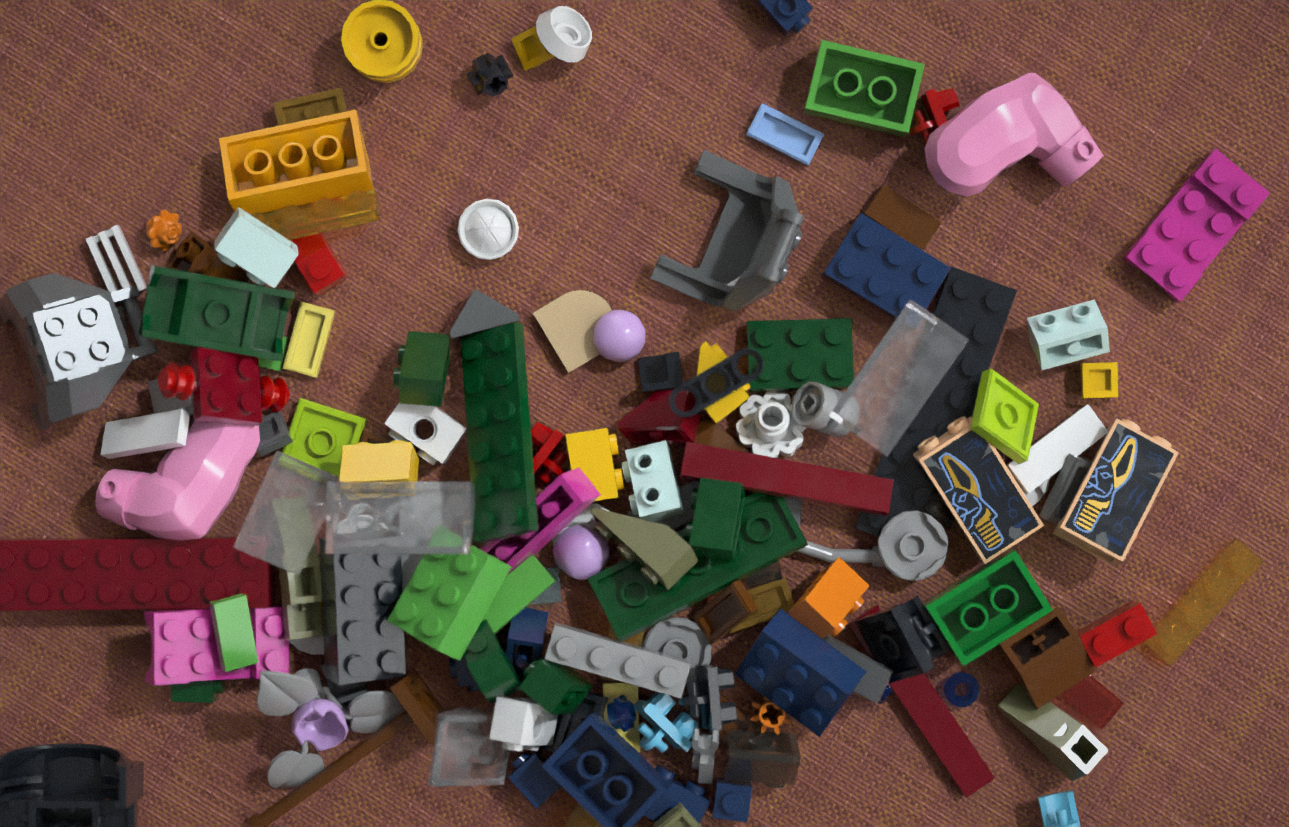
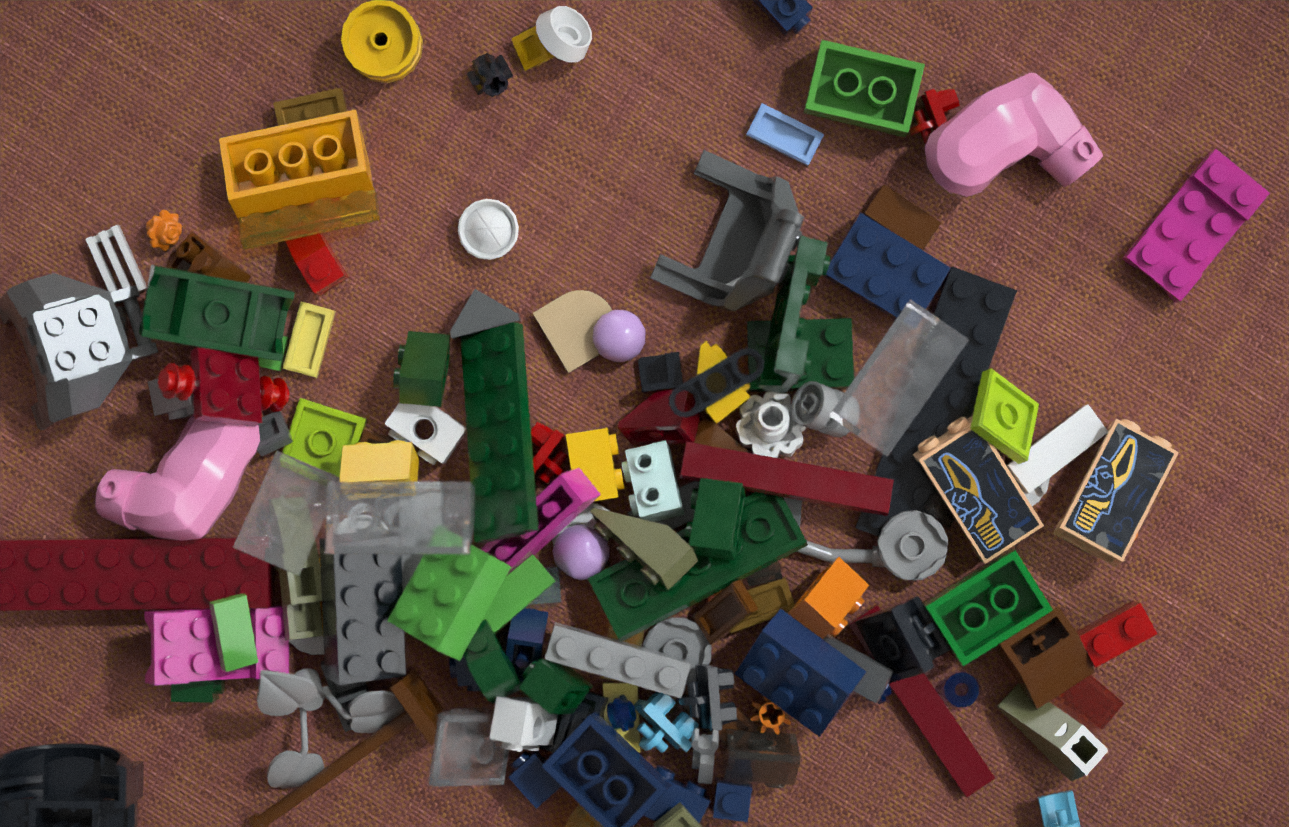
(145, 434): white tile -> none
(255, 248): light aqua brick -> none
(320, 723): lavender hair -> none
(785, 355): none -> dark green piece
(1065, 488): dark grey tile -> none
(1068, 334): light aqua brick -> none
(1099, 380): yellow plate -> none
(1203, 601): clear yellow plate -> none

